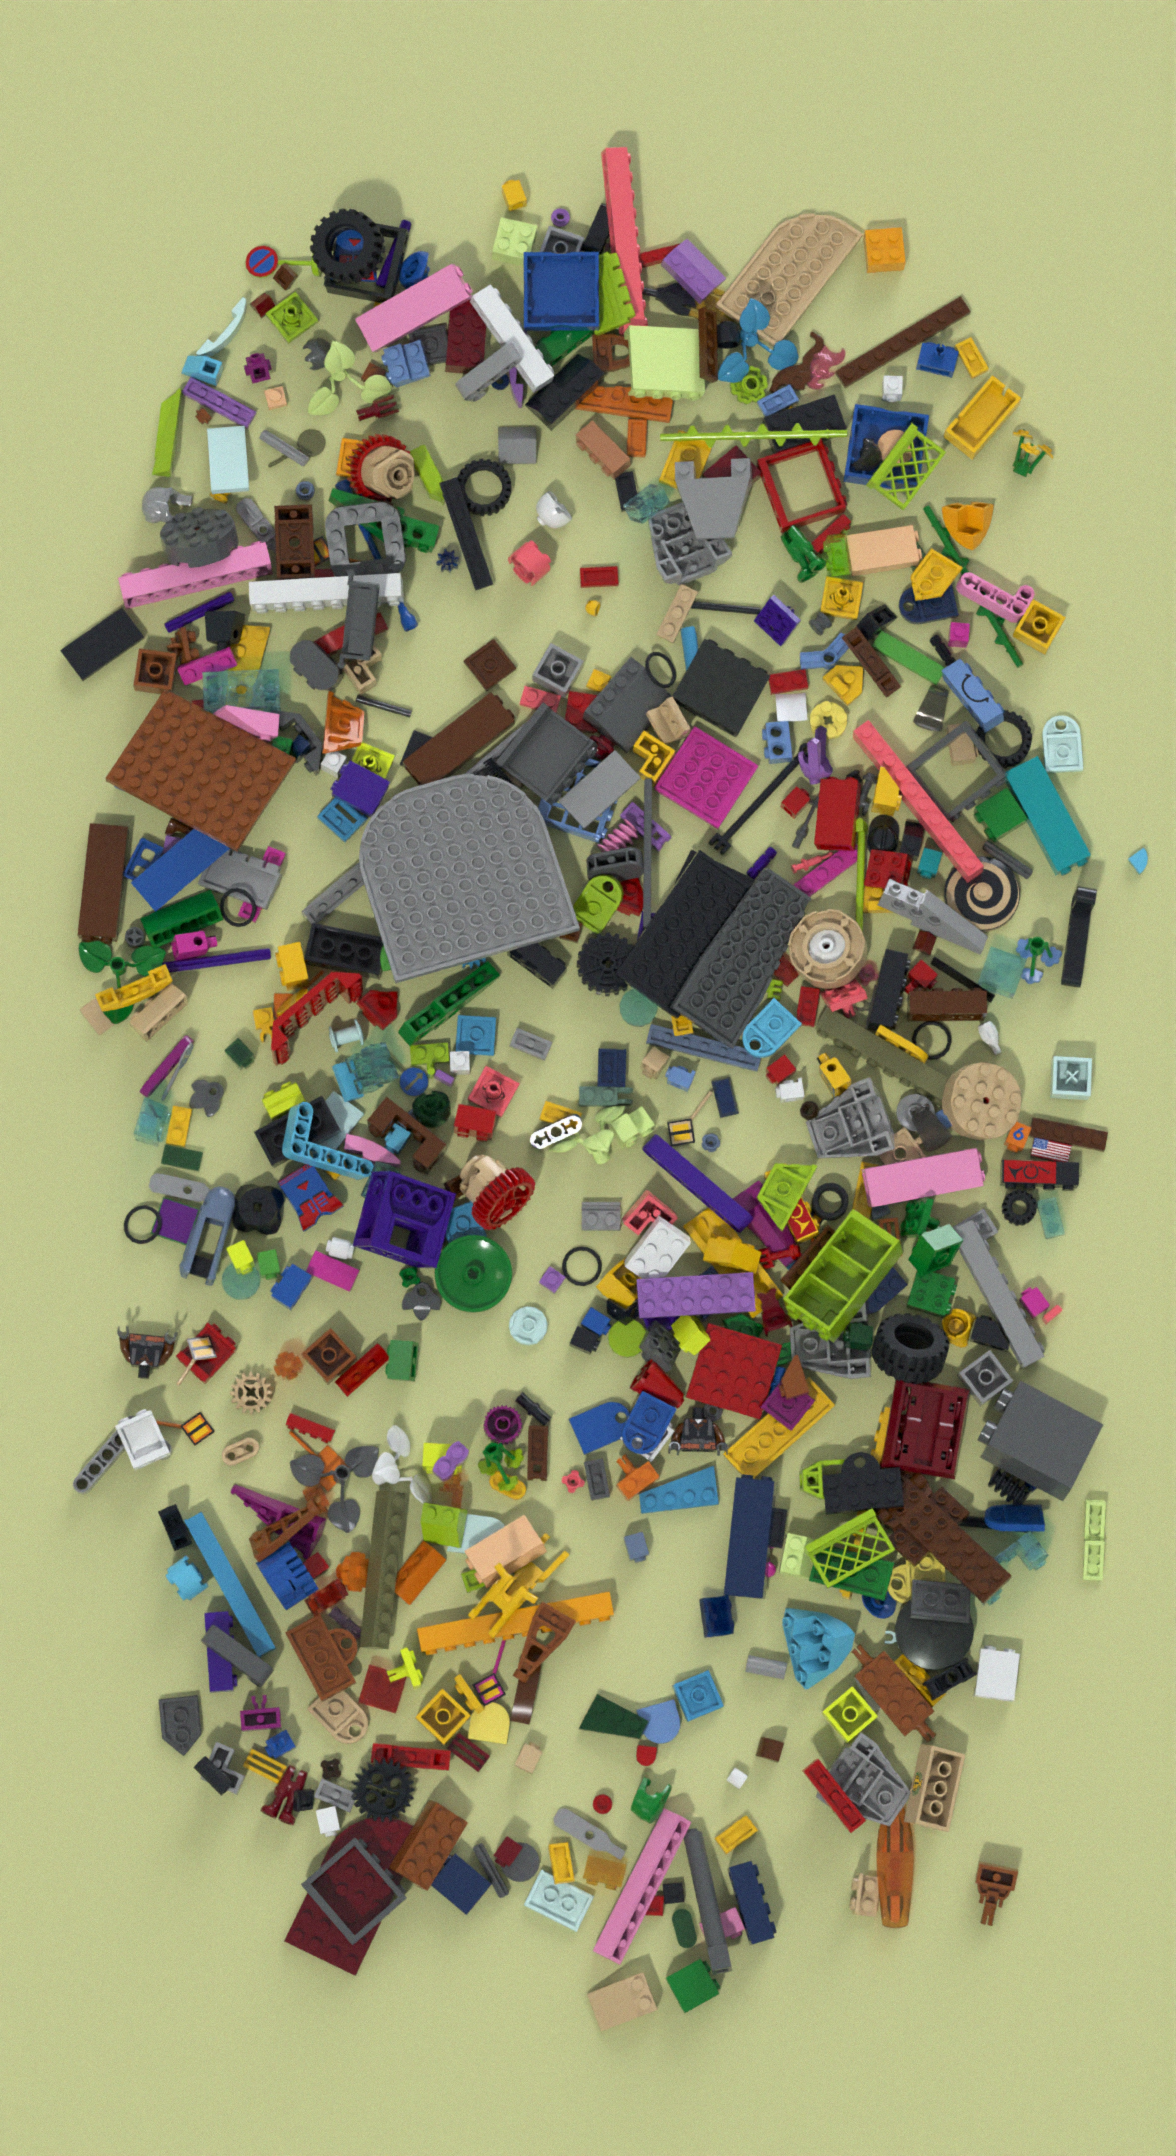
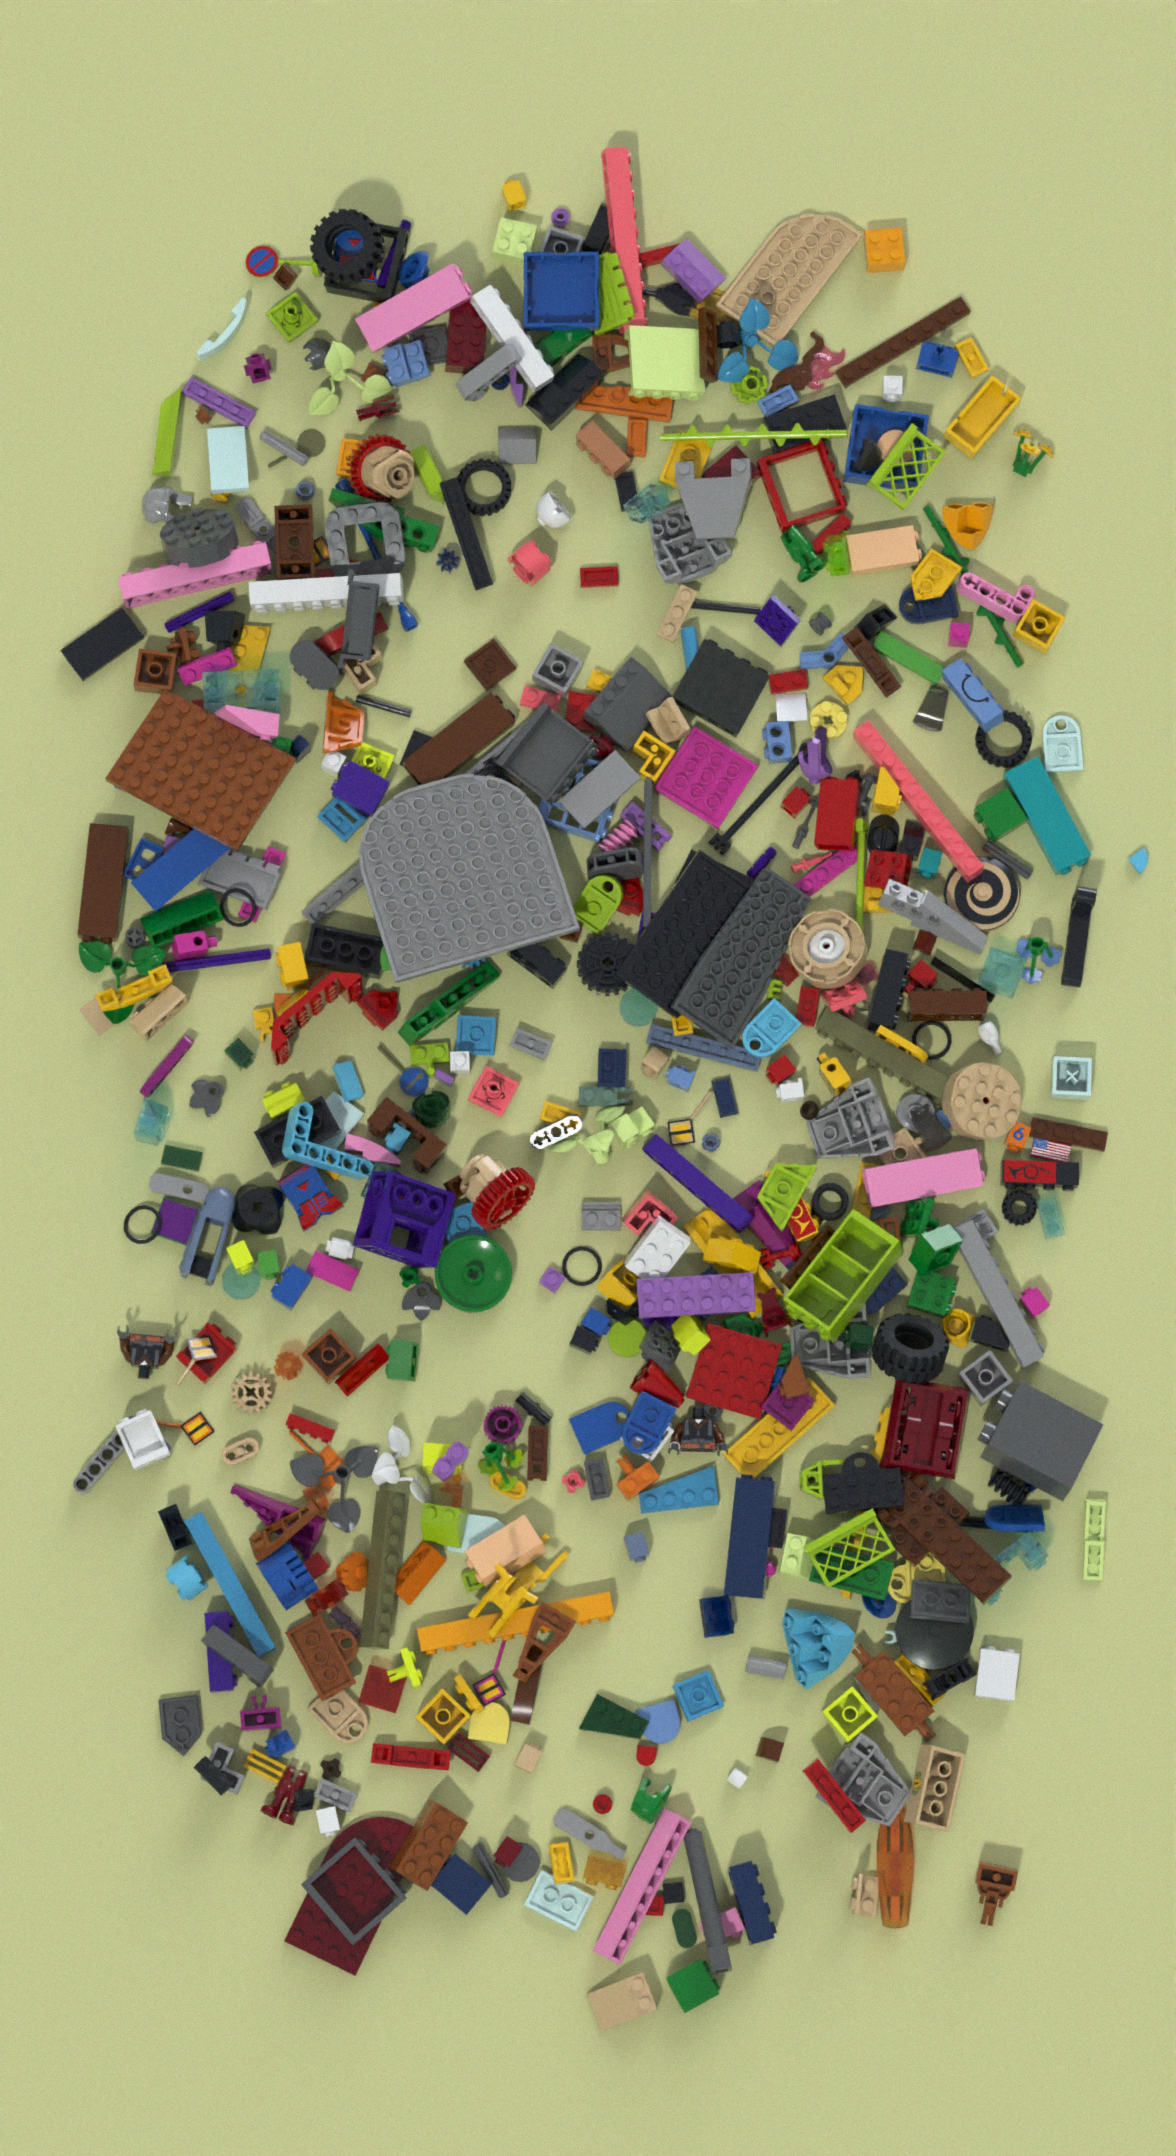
(178, 1126): yellow plate -> none
(185, 1056): light grey piece -> none
(203, 369): medium azure slope -> none
(262, 305): dark red slope -> none
(275, 398): light nougat plate -> none
(313, 758): dark grey slope -> none
(346, 1035): light aqua hose -> none
(371, 1068): clear light blue brick -> none
(387, 1773): black gear -> none
(474, 1122): red brick -> none
(528, 1326): light aqua tile -> none
(593, 607): yellow hinge -> none
(651, 676): black piece -> none
(736, 1834): yellow tile -> none
(842, 591): yellow plate -> none
(942, 650): black axle -> none
(962, 749): tan brick -> none
(983, 792): dark grey window -> none
(1052, 1314): coral tile -> none

